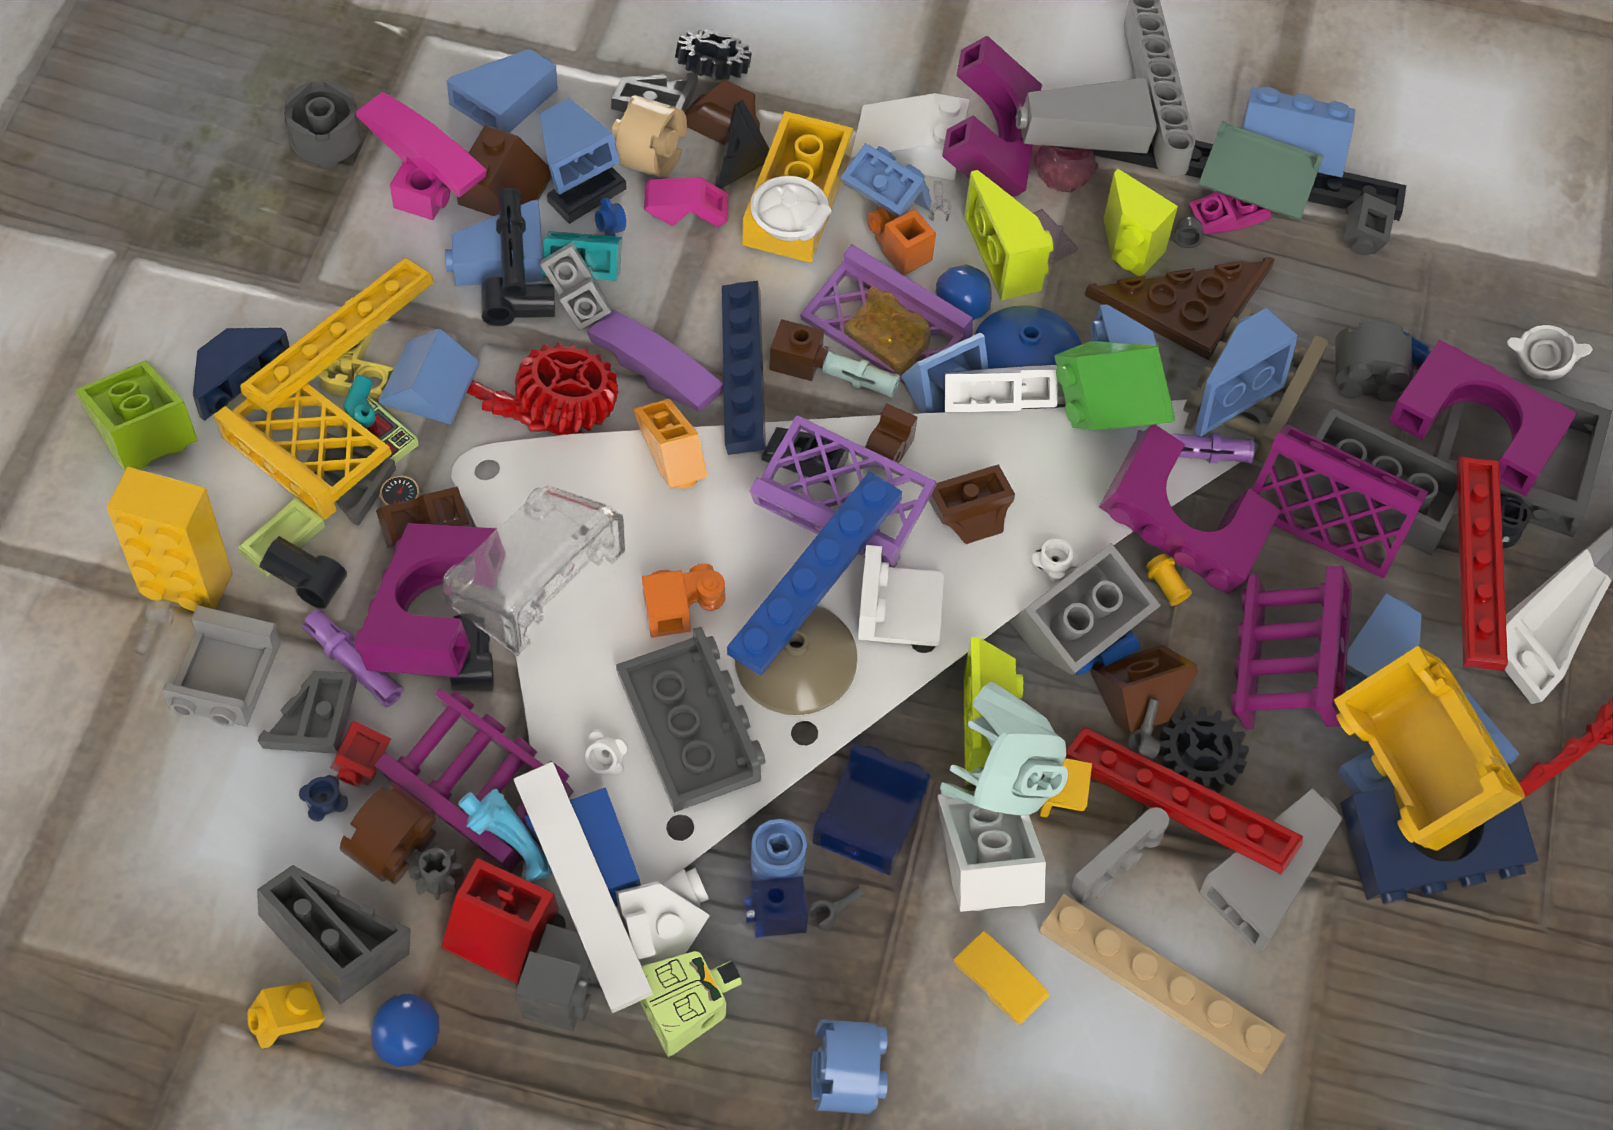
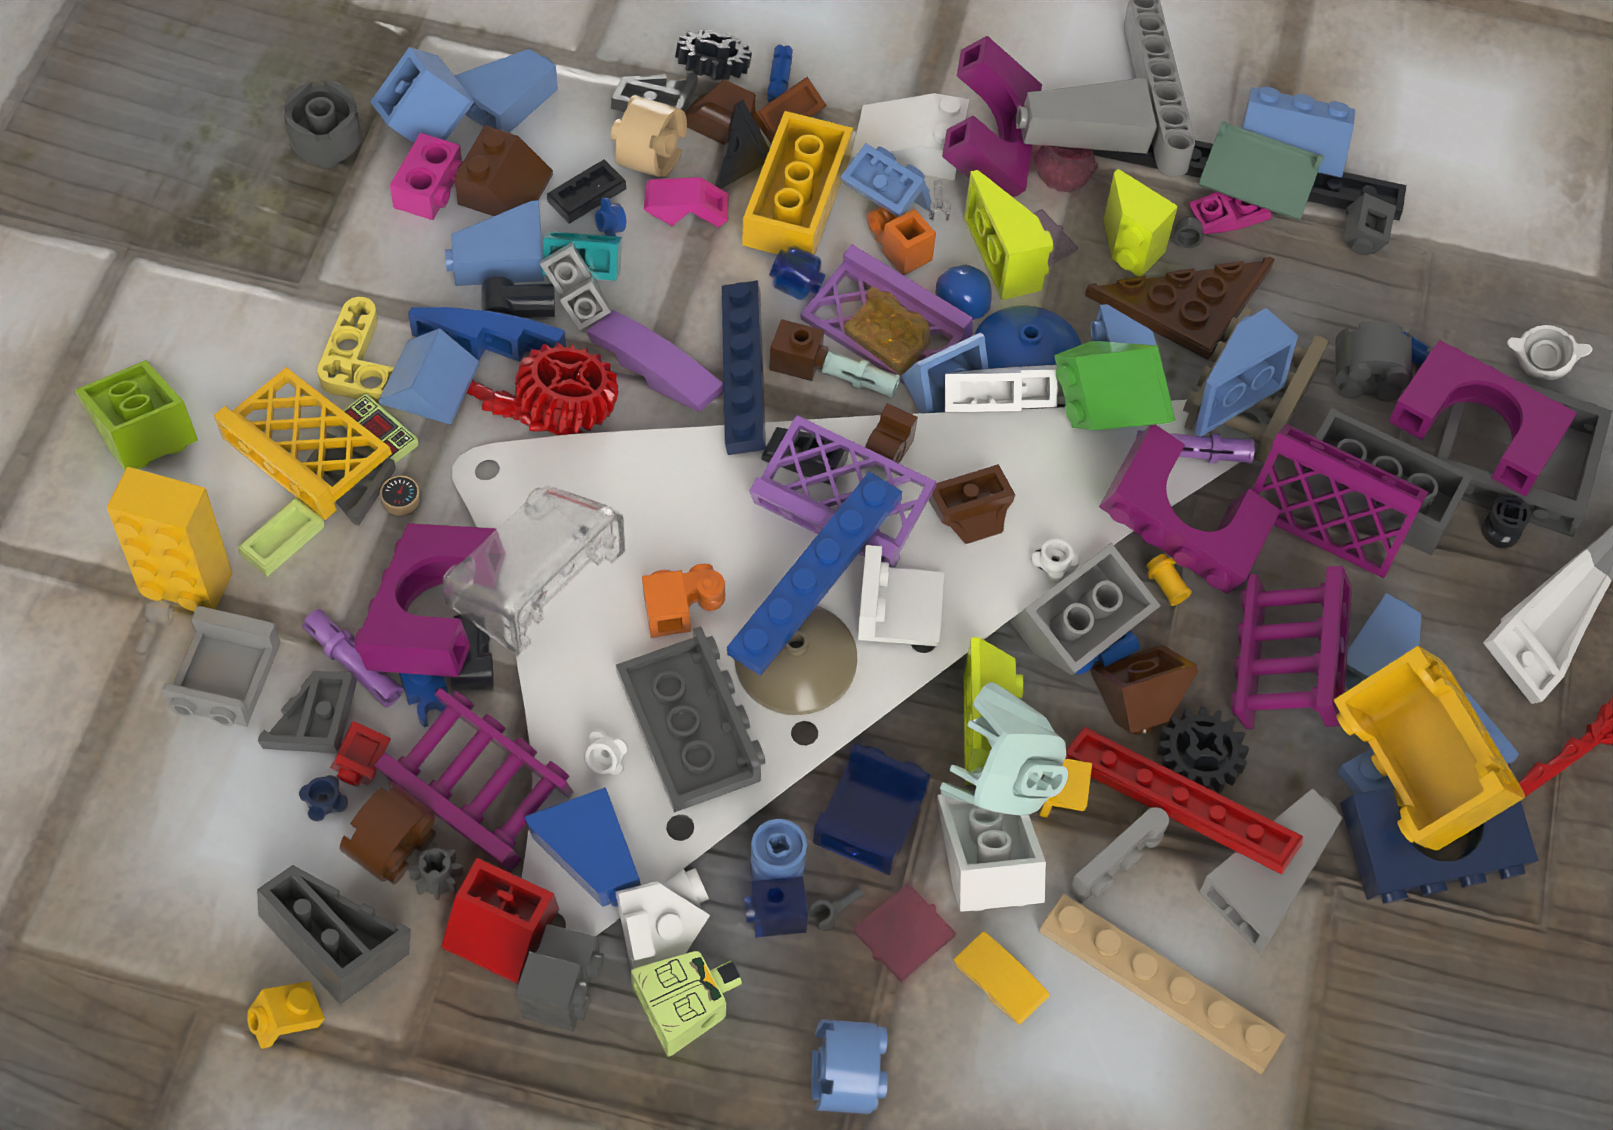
(231, 361): dark blue slope -> none
(312, 577): black piece -> none
(336, 335): yellow tile -> none
(357, 404): teal arm -> none
(404, 1029): blue hair -> none
(421, 142): dark pink slope -> none
(422, 97): none -> medium blue slope
(422, 689): none -> blue plate
(433, 508): reddish brown slope -> none
(486, 330): none -> blue slope
(499, 818): medium azure animal -> none
(509, 208): black pin -> none
(575, 145): medium blue slope -> none
(583, 888): white tile -> none
(672, 443): light orange slope -> none
(780, 71): none -> blue axle
(790, 208): white piece -> none
(797, 272): none -> clear blue head
(799, 99): none -> dark orange tile
(904, 932): none -> clear pink piece
(1141, 740): dark grey hand -> none
(1481, 564): red tile -> none

